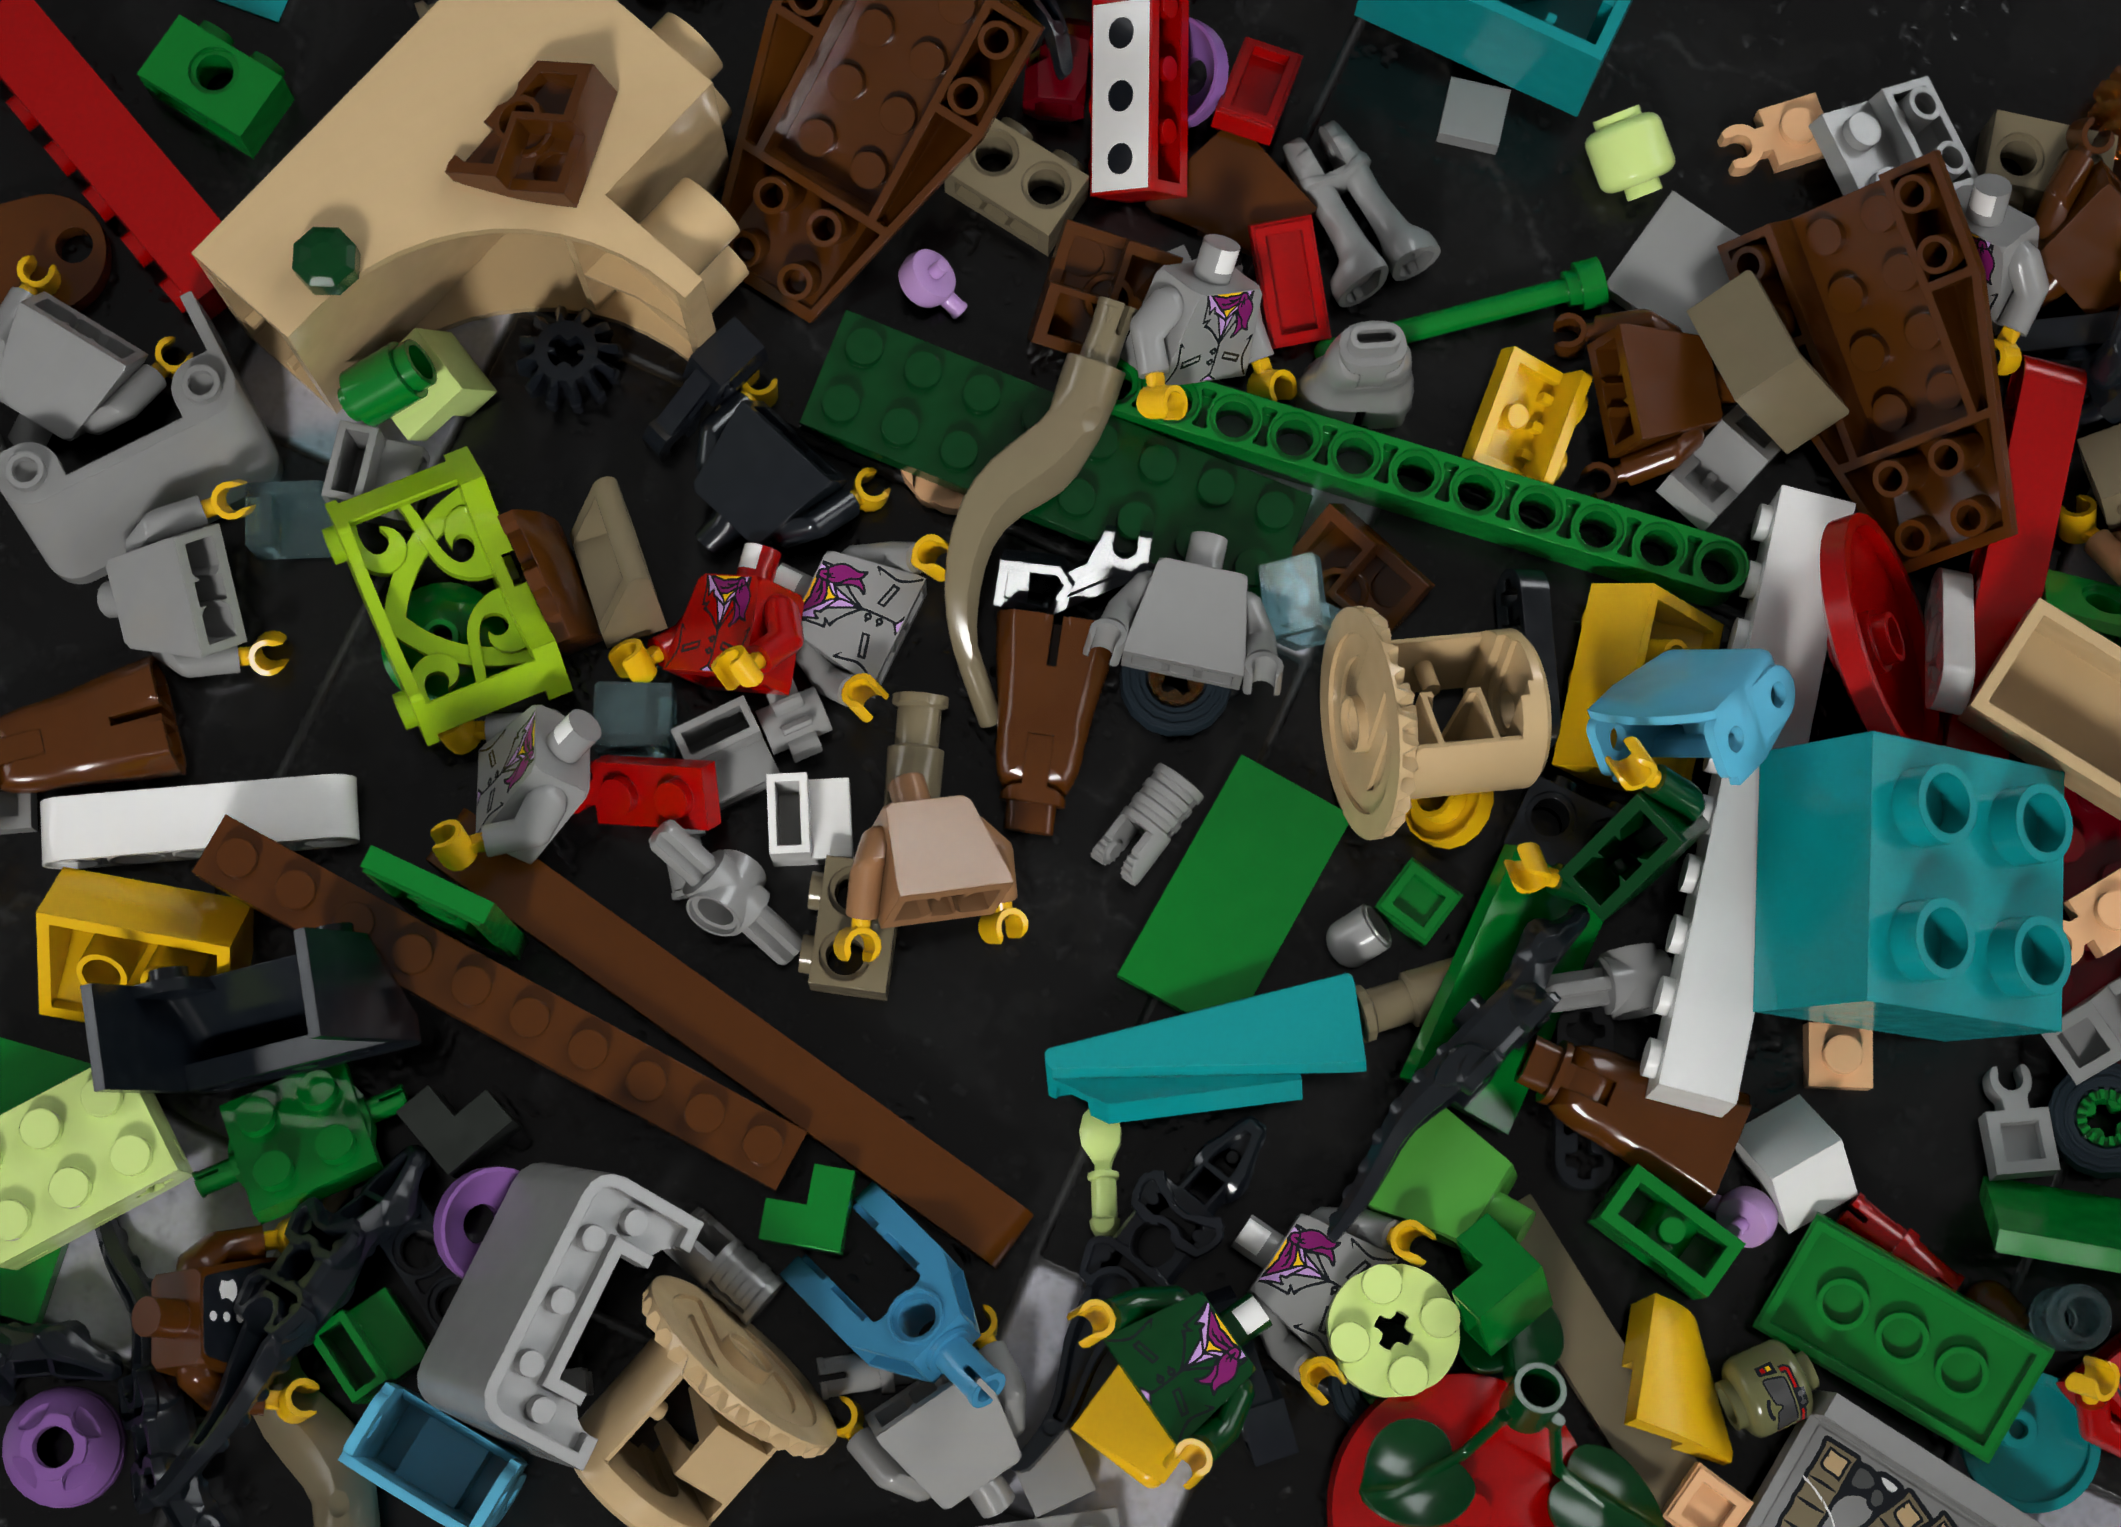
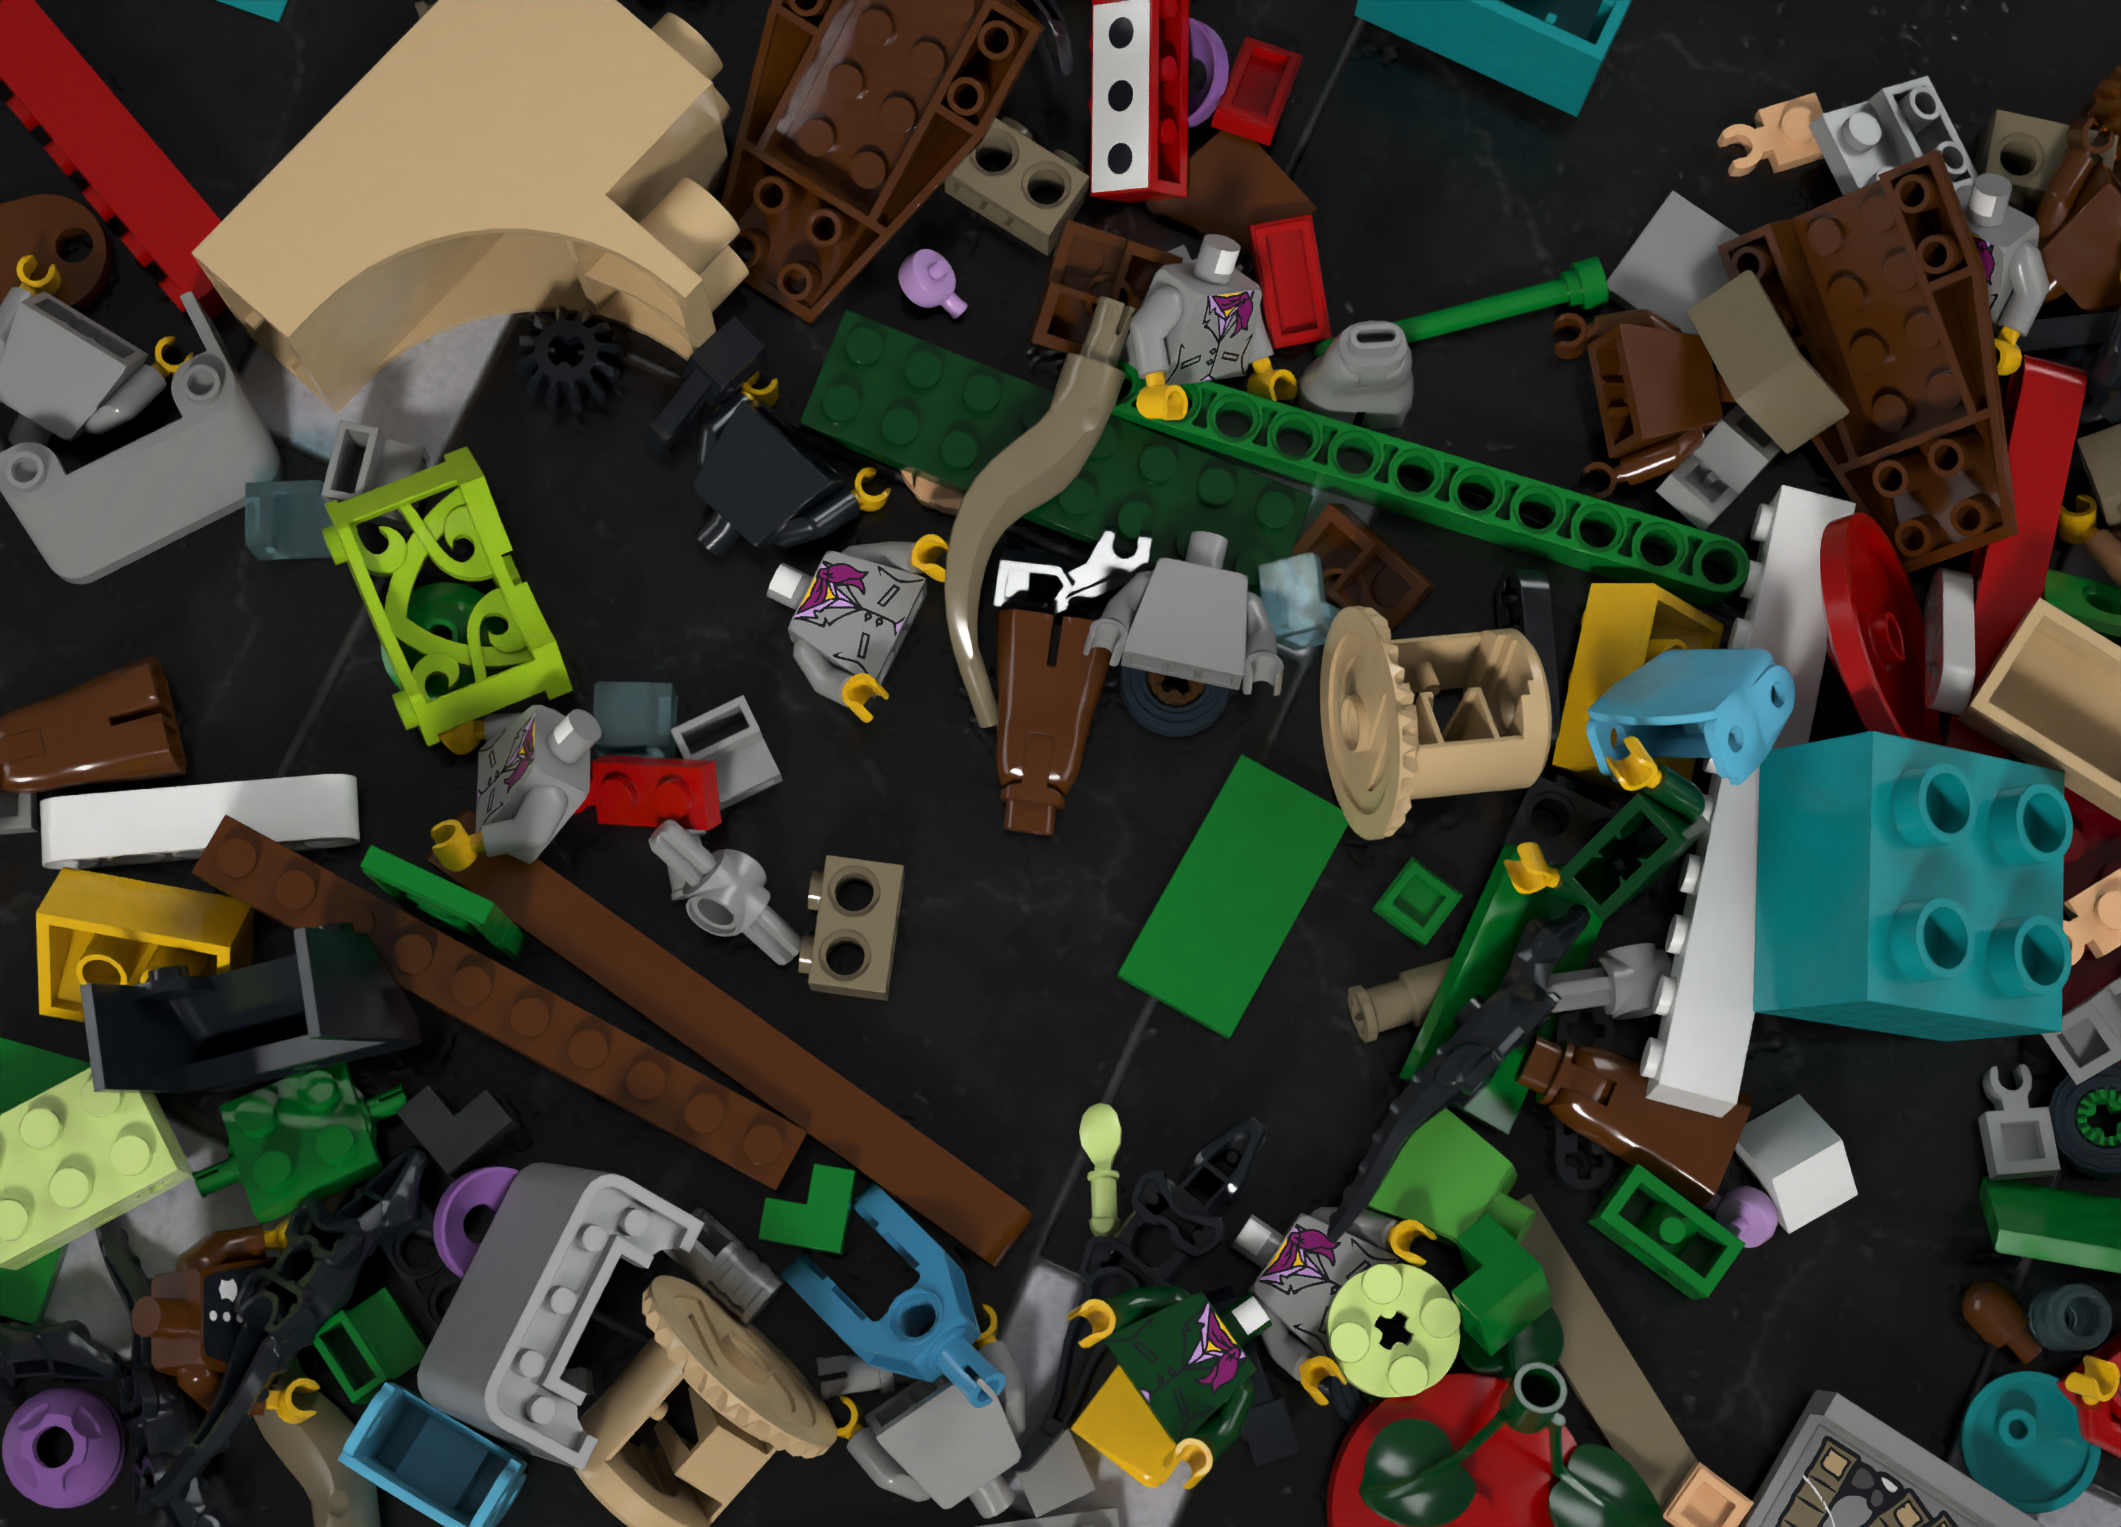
(180, 594): light grey torso -> none
(240, 112): green brick -> none
(326, 261): dark green tile -> none
(386, 382): green brick -> none
(457, 392): yellowish green piece -> none
(542, 136): reddish brown slope -> none
(553, 578): reddish brown slope -> none
(615, 566): dark tan tile -> none
(733, 635): red torso -> none
(794, 722): light grey gear -> none
(808, 819): white piece -> none
(917, 739): dark tan piece -> none
(929, 865): medium nougat torso -> none
(1046, 95): dark red rock -> none
(1154, 813): light grey hinge -> none
(1215, 1055): teal wedge -> none
(1358, 937): light grey piece -> none
(1360, 268): light grey piece -> none
(1451, 819): yellow plate -> none
(1473, 115): light grey tile -> none
(1527, 416): yellow bracket -> none
(1630, 152): yellowish green head -> none
(1672, 1380): yellow slope -> none
(1767, 1388): olive head -> none
(1837, 1057): light nougat plate -> none
(1895, 1239): red pin -> none
(1904, 1337): green tile -> none

